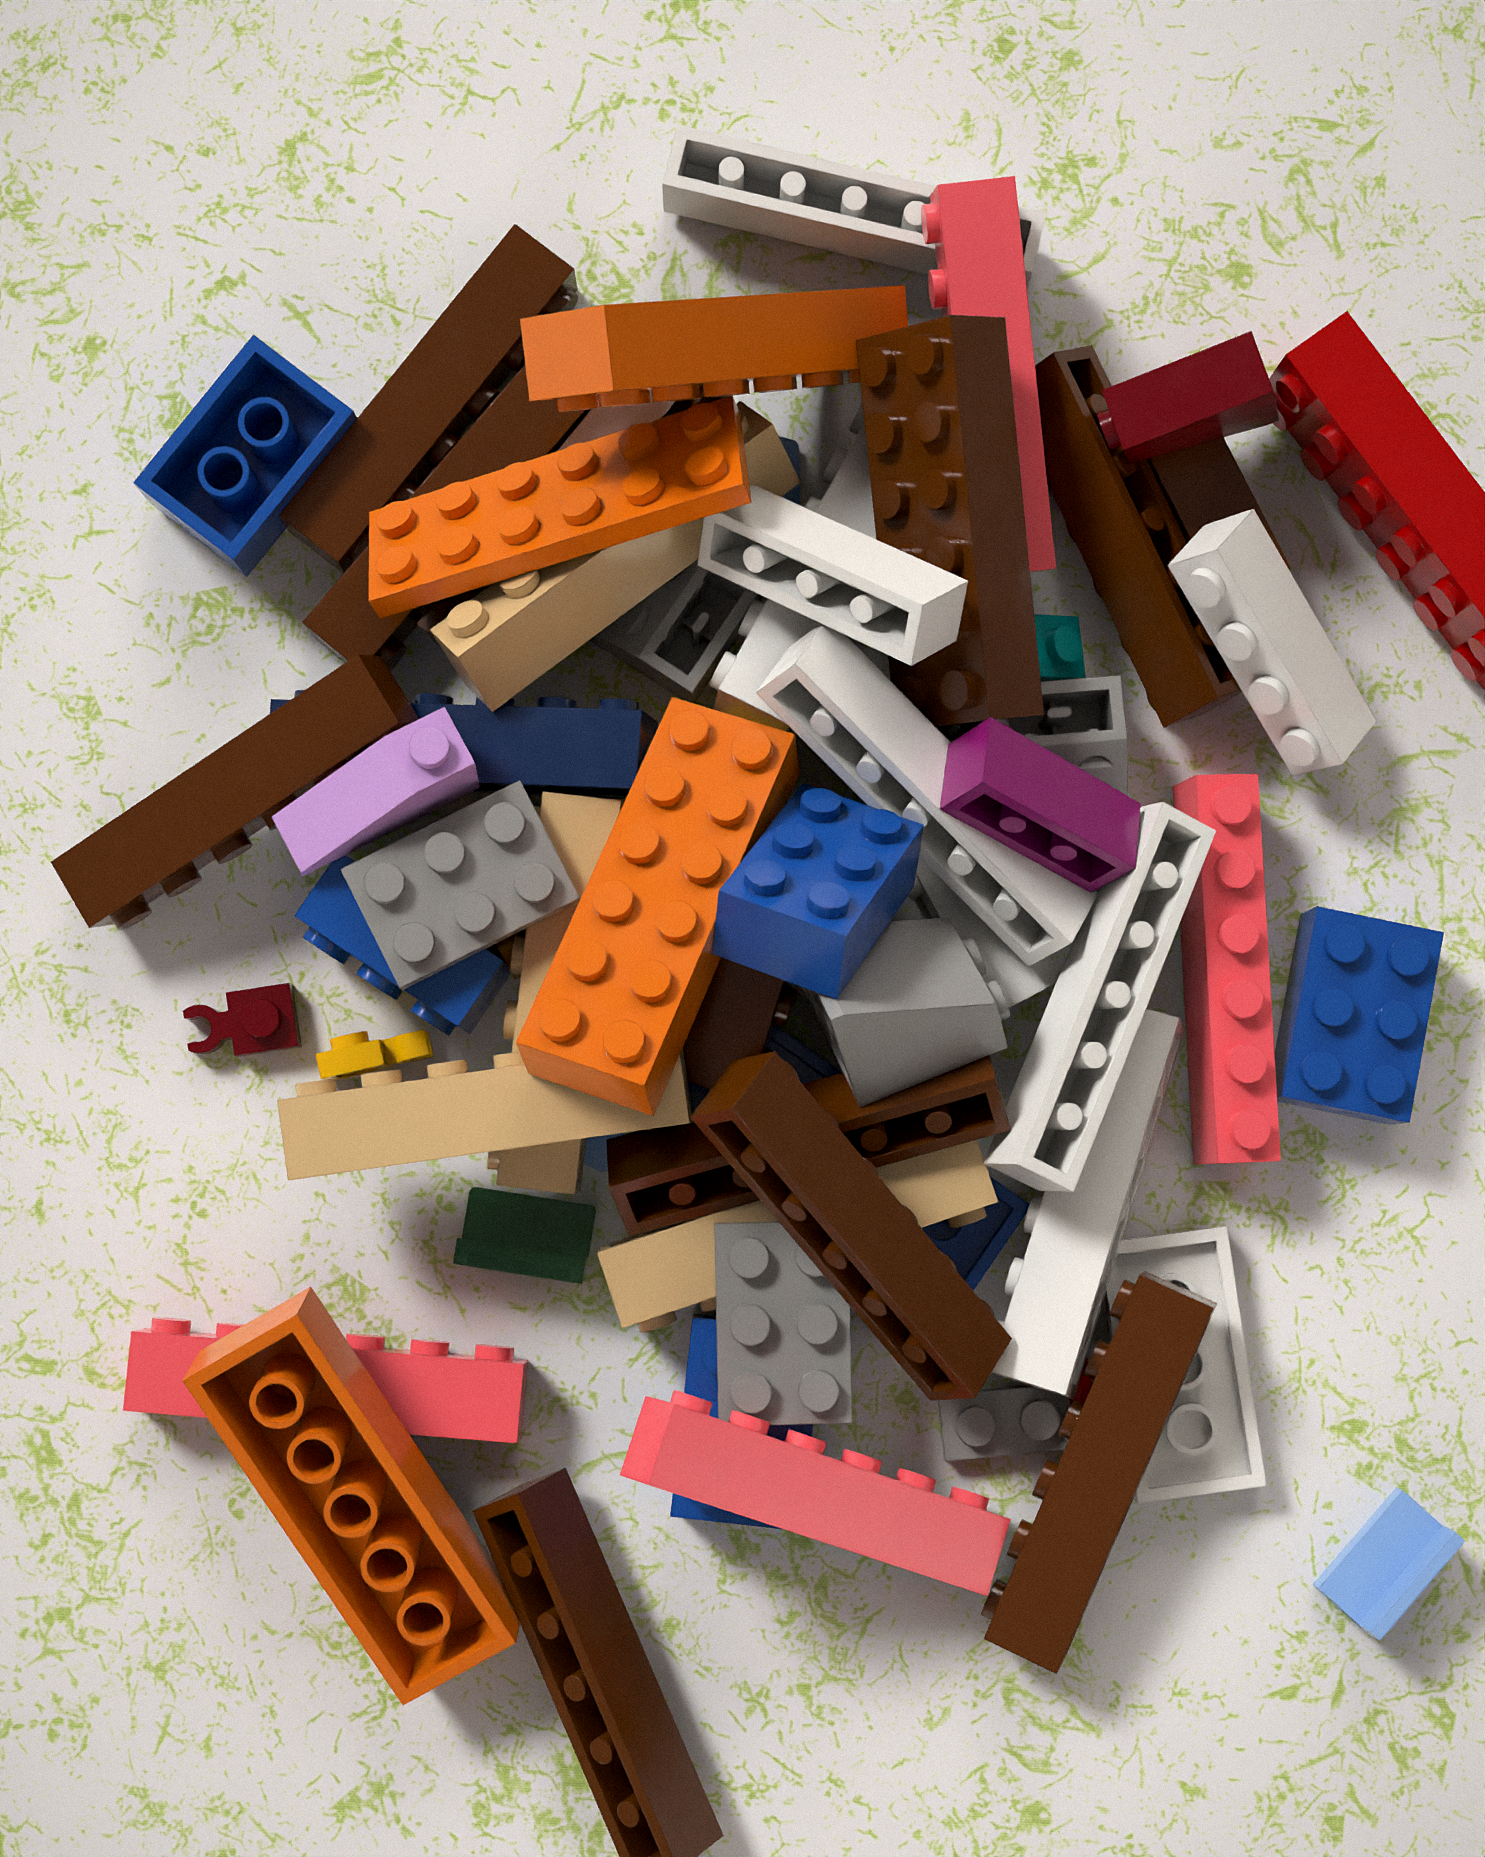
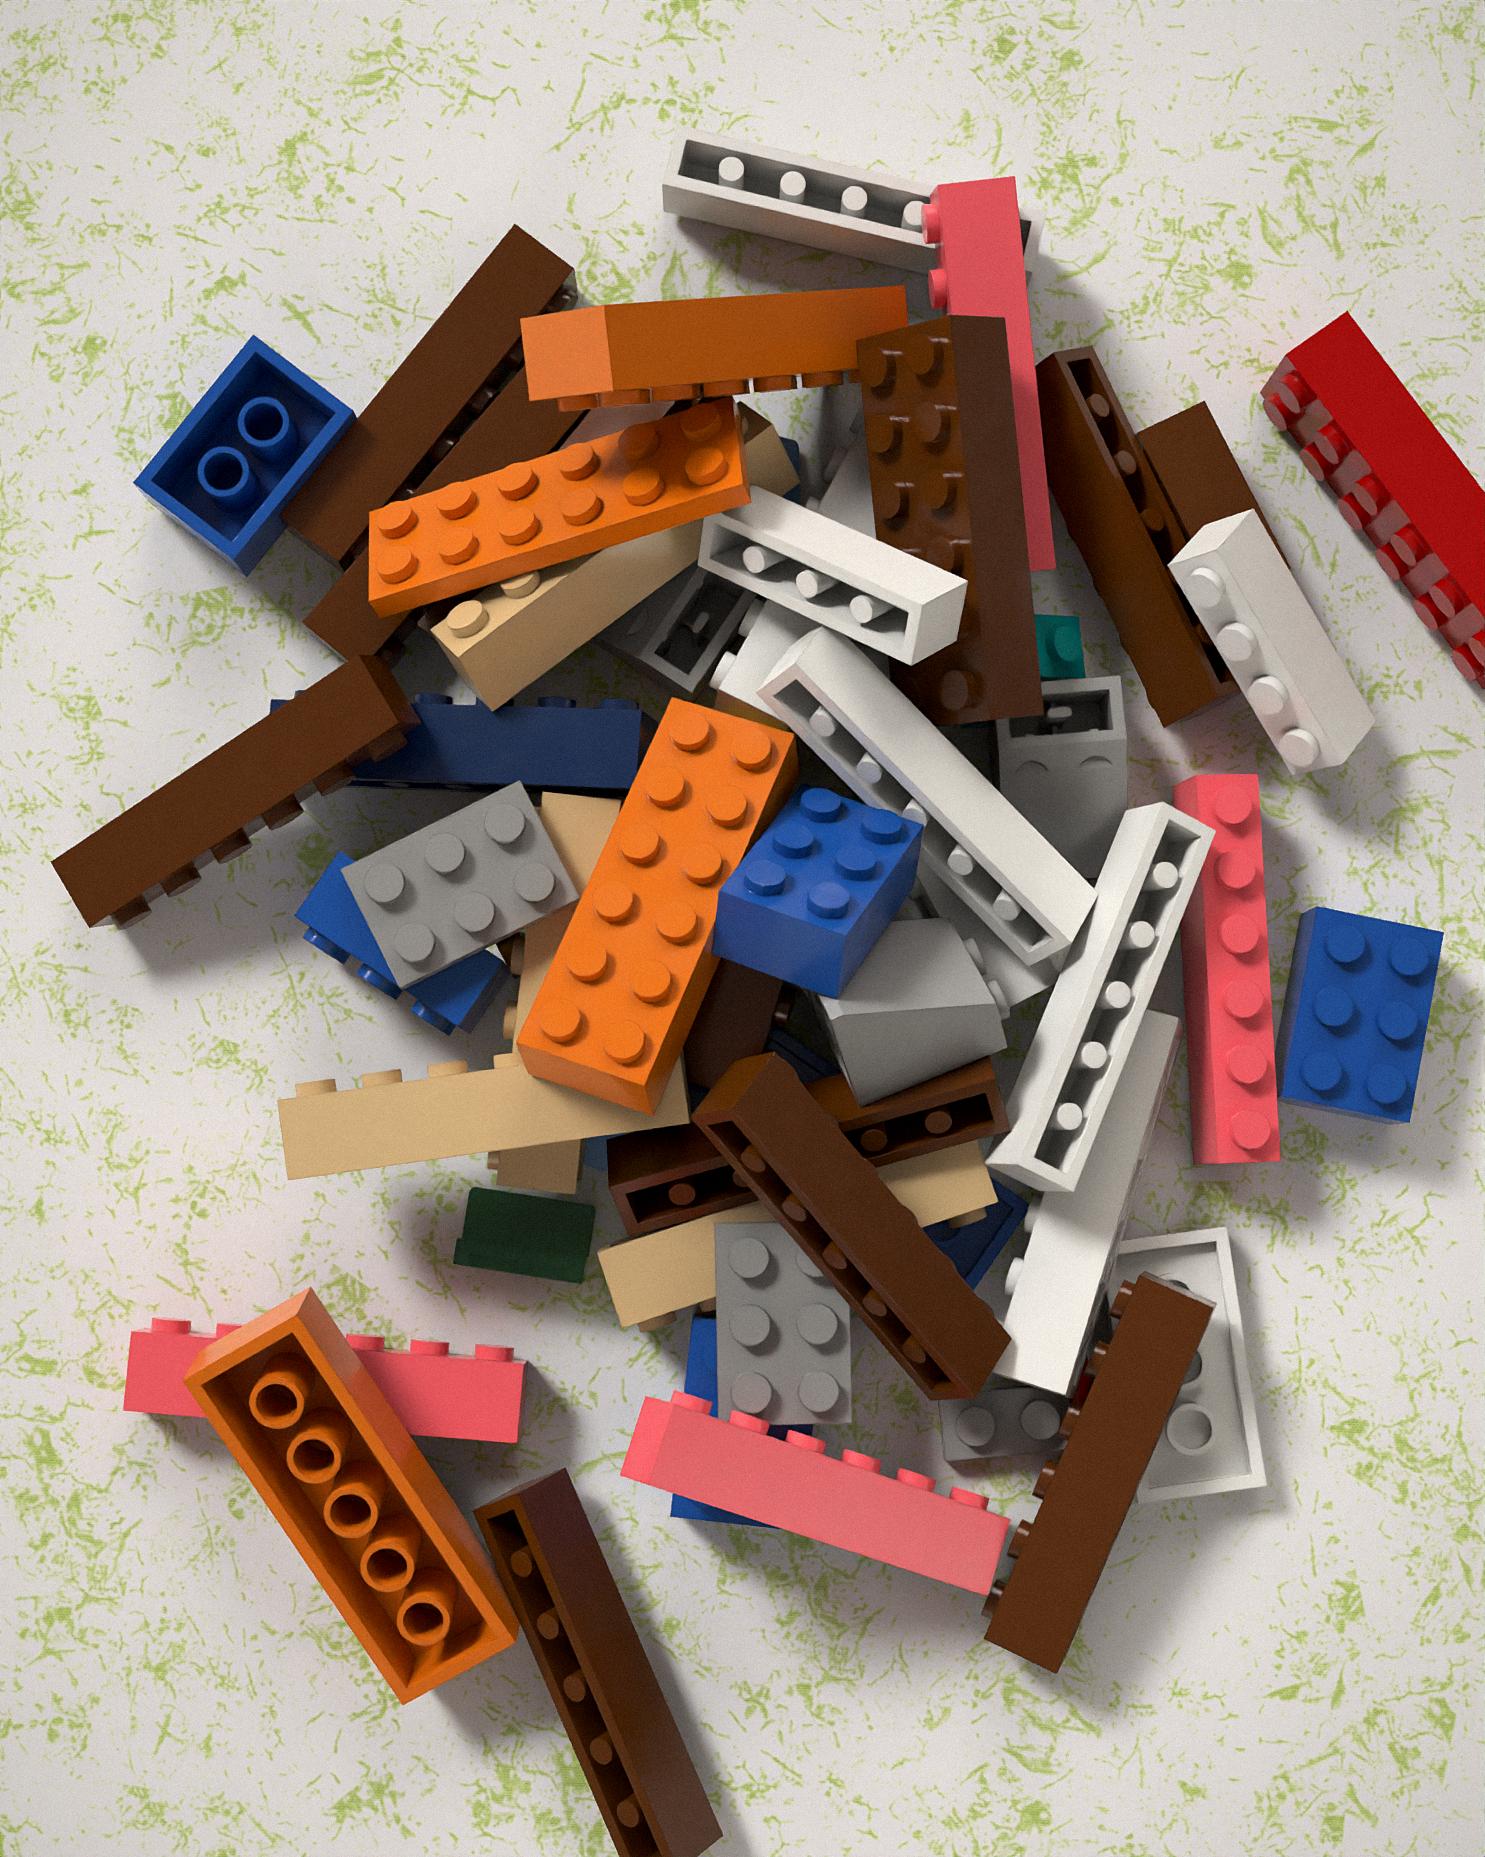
(255, 1021): dark red plate -> none
(356, 1055): yellow plate -> none
(379, 792): lavender slope -> none
(1040, 805): magenta brick -> none
(1190, 401): dark red slope -> none
(1388, 1564): light blue panel -> none

